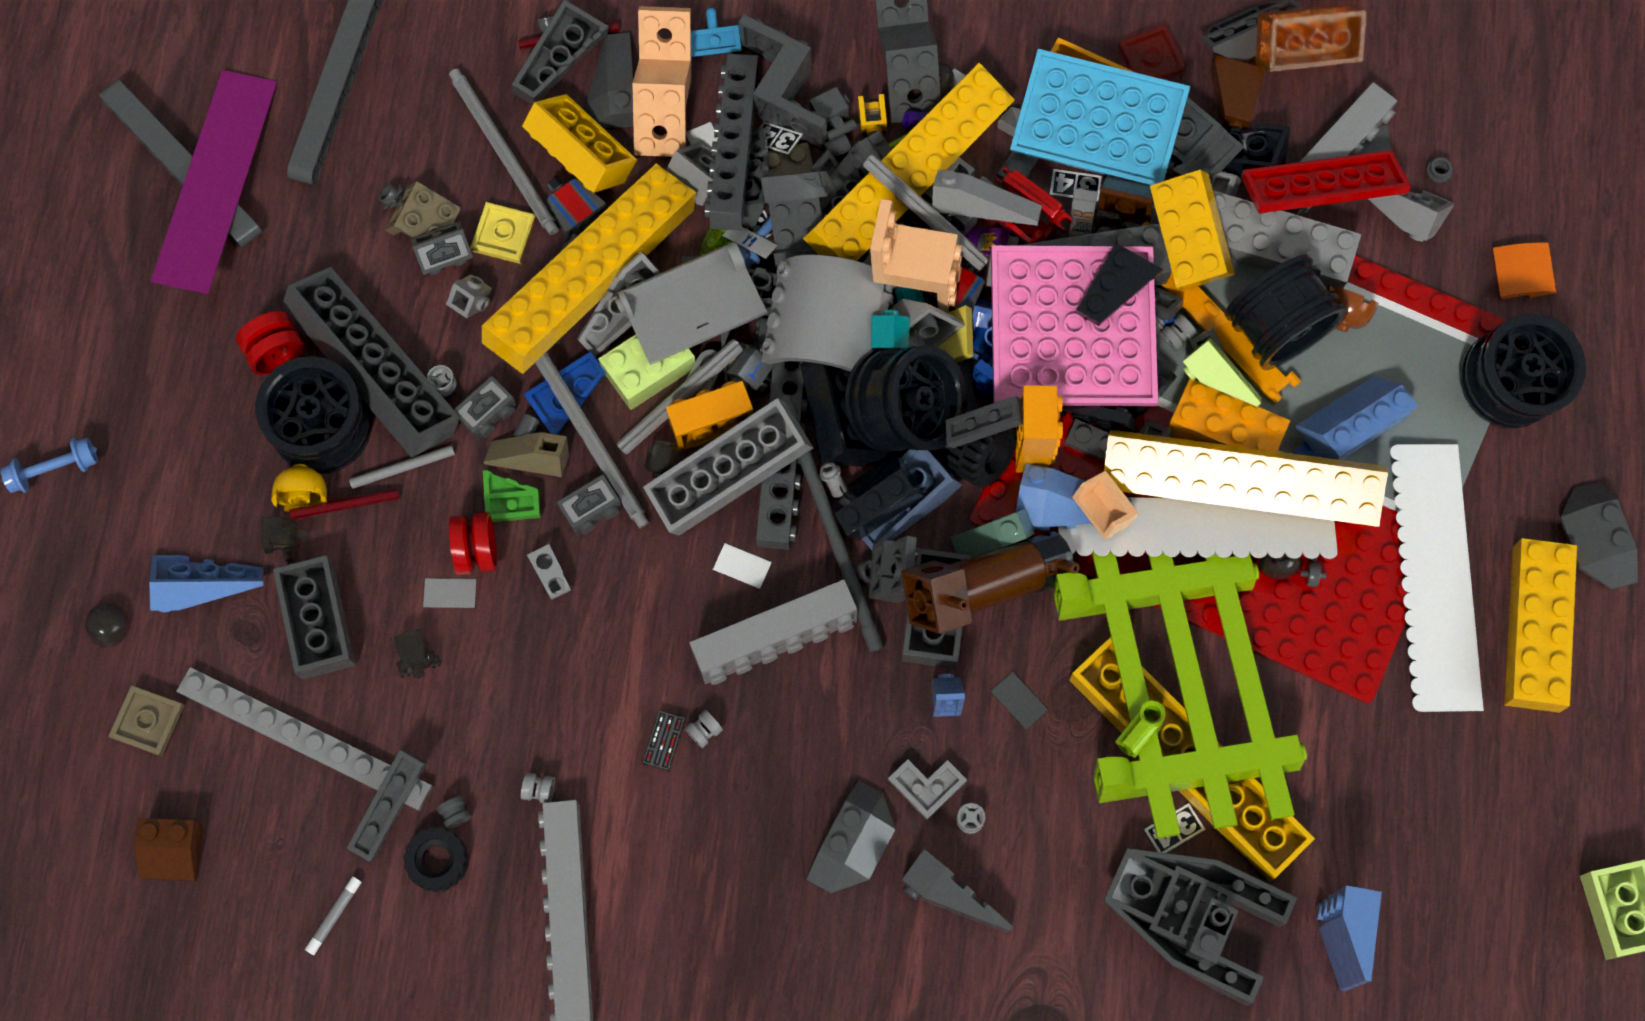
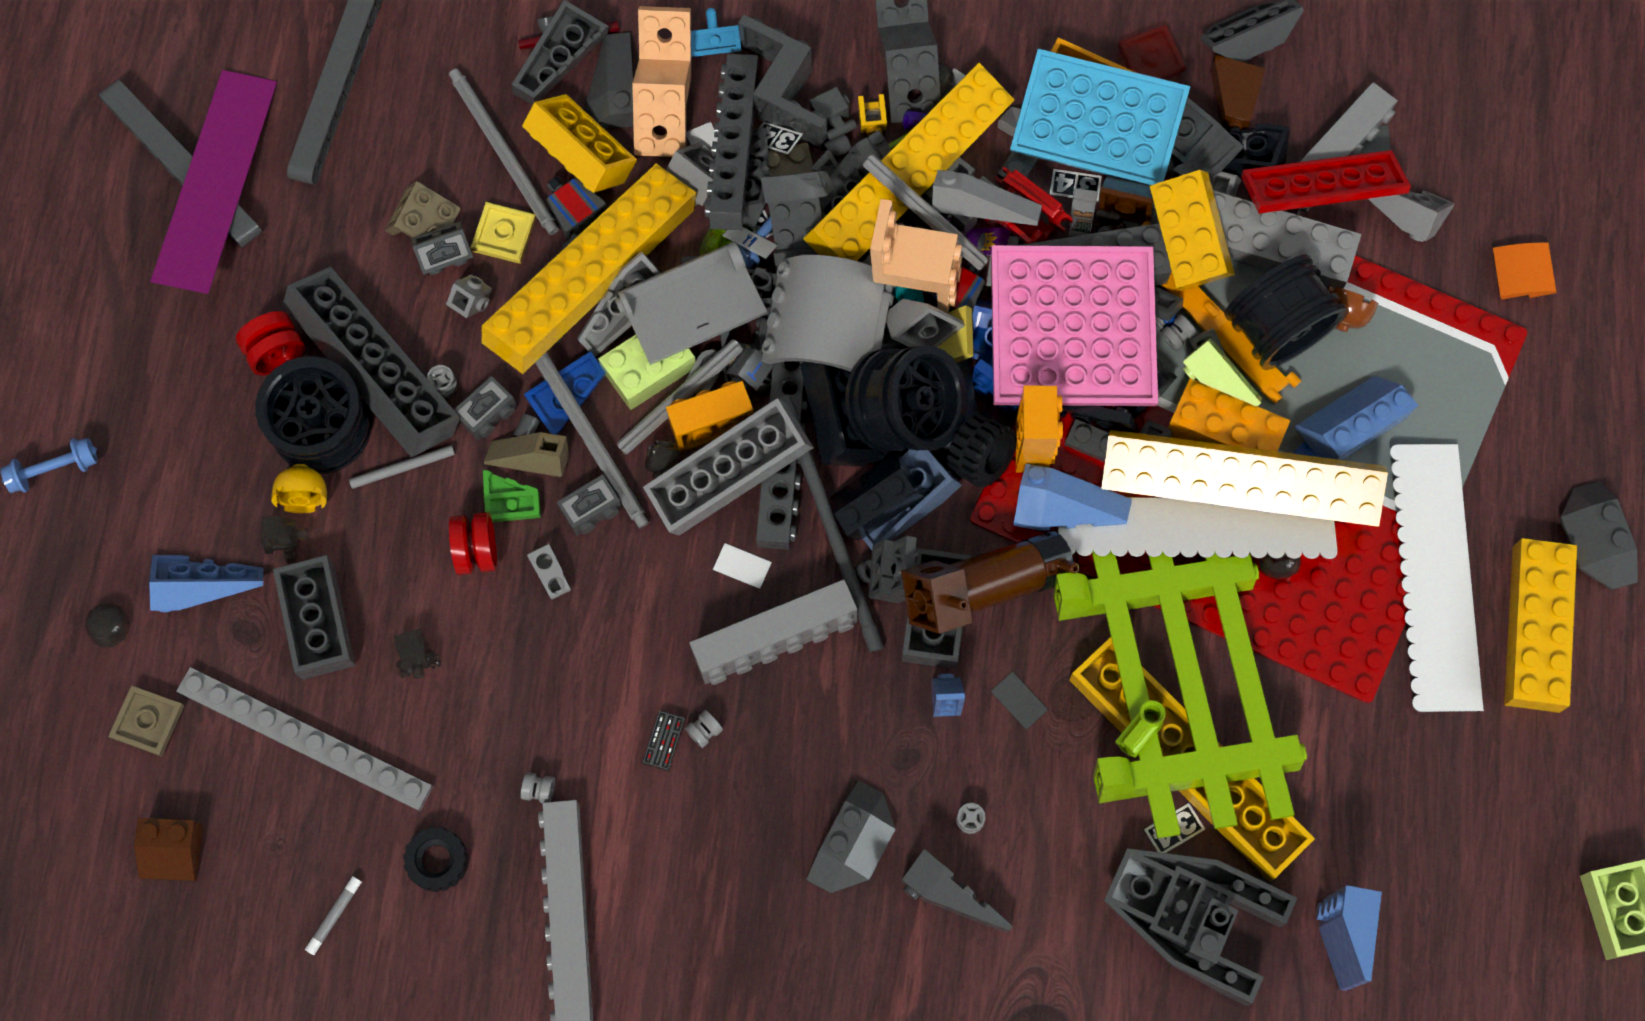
(343, 504): dark red bar -> none
(386, 805): dark grey plate -> none
(391, 196): dark grey plate -> none
(449, 593): light grey sticker -> none
(454, 812): dark grey wheel -> none
(831, 475): light grey pin -> none
(890, 330): teal brick -> none
(924, 793): light grey plate -> none
(984, 422): dark grey plate -> none
(994, 534): sand green slope -> none
(1105, 505): light nougat panel -> none
(1116, 283): black wing -> none
(1310, 37): clear orange brick -> none
(1313, 573): dark grey piece -> none
(1442, 164): dark grey plate -> none
(1499, 384): black wheel -> none

